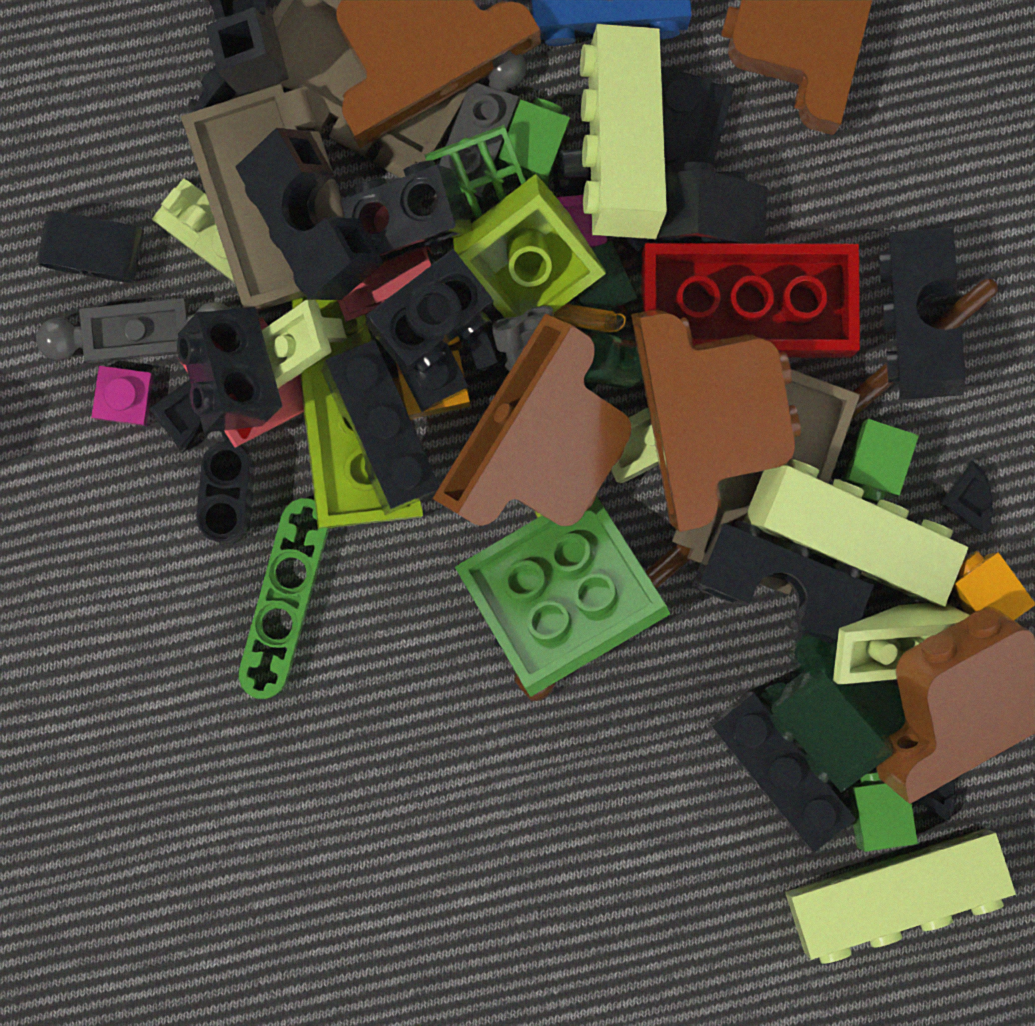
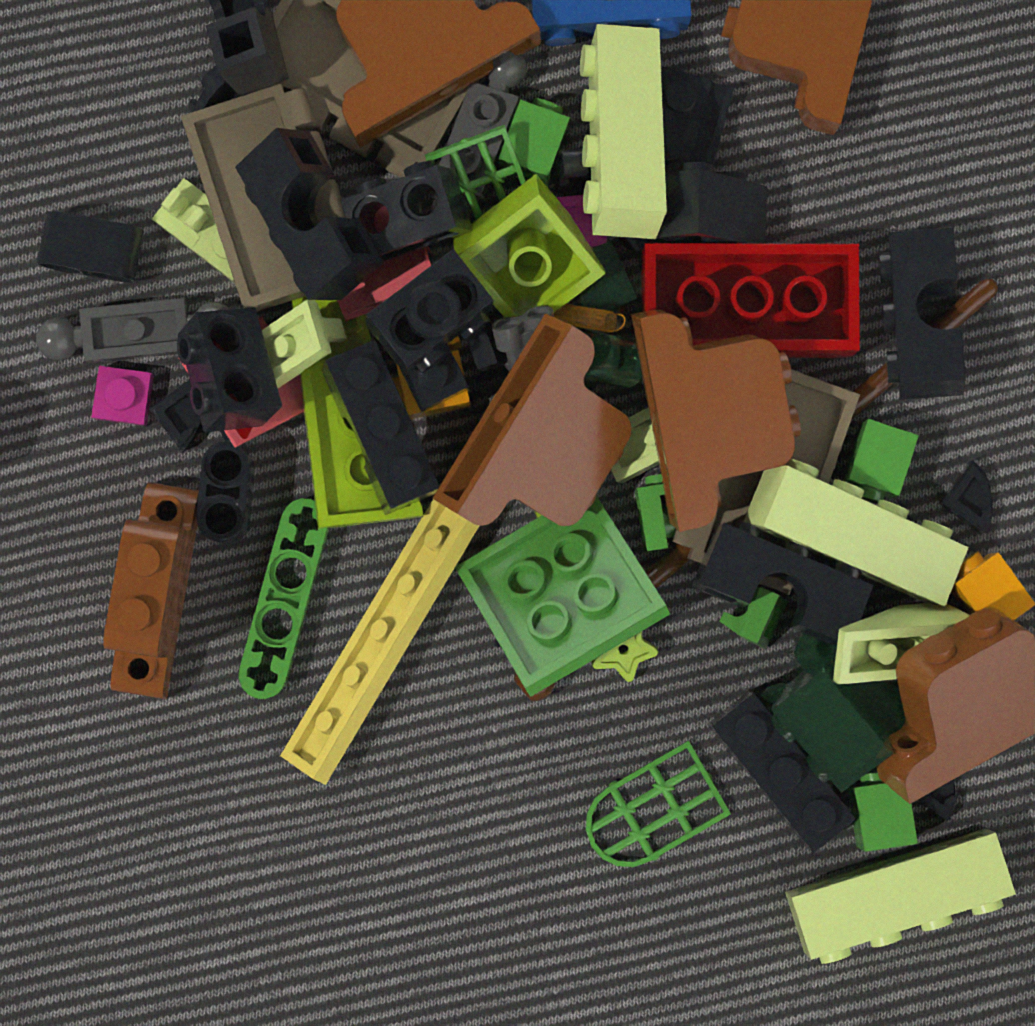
(150, 590): none -> dark orange brick
(379, 642): none -> light yellow plate
(627, 662): none -> lime plate
(652, 516): none -> bright green bracket
(676, 811): none -> bright green window
(760, 618): none -> bright green tile

